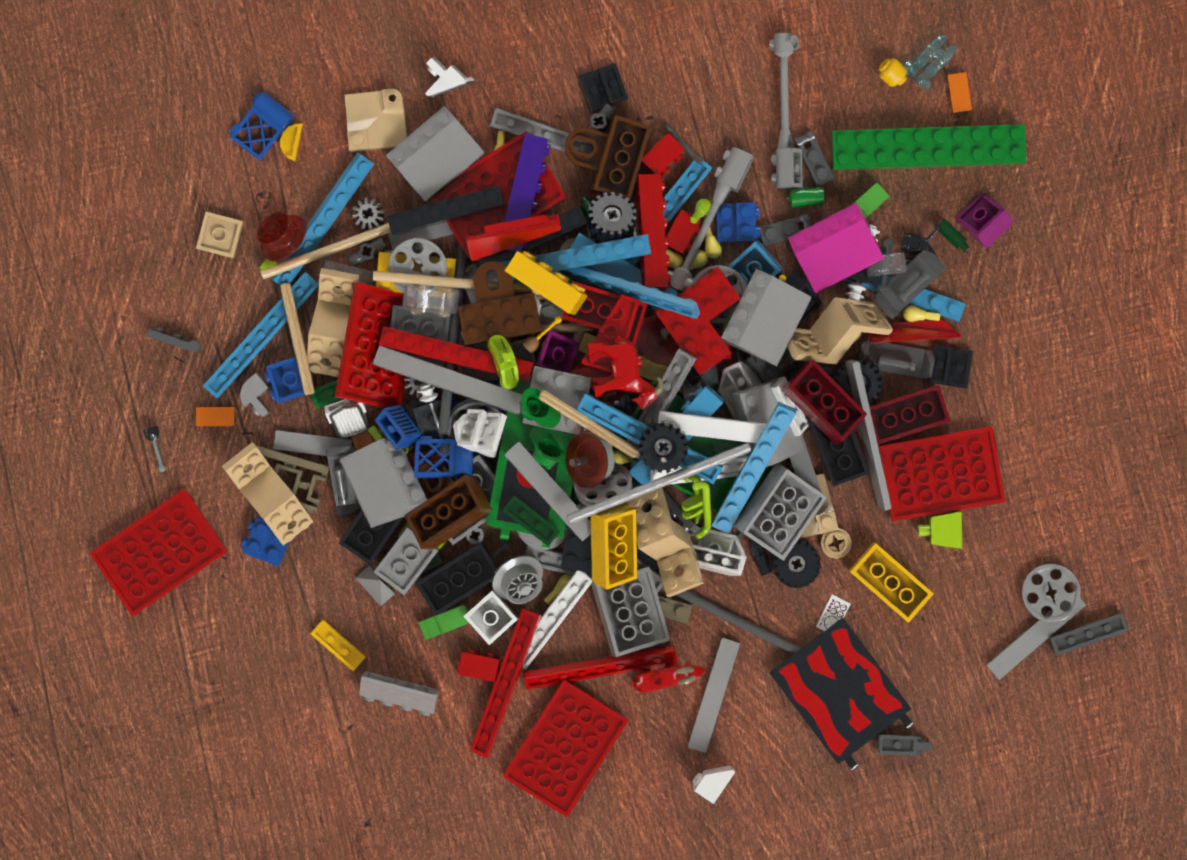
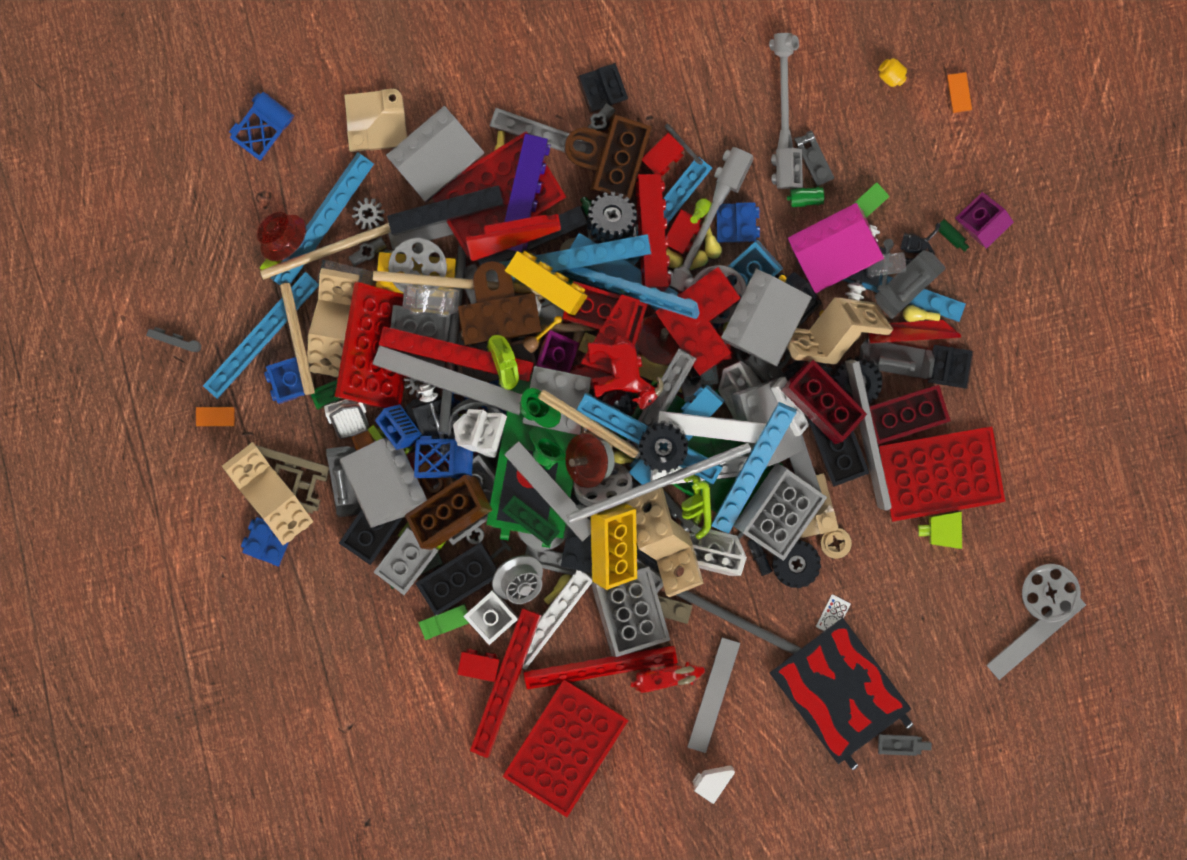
(152, 435): hinge -> none
(158, 552): red plate -> none
(219, 235): tan plate -> none
(250, 394): light grey brick -> none
(290, 141): yellow tile -> none
(307, 443): light grey tile -> none
(338, 645): yellow tile -> none
(375, 585): light grey slope -> none
(399, 692): light grey slope -> none
(449, 78): white piece -> none
(782, 230): dark grey plate -> none
(891, 582): yellow brick -> none
(928, 147): green brick -> none
(939, 62): clear light blue piece -> none
(1088, 634): dark grey plate -> none

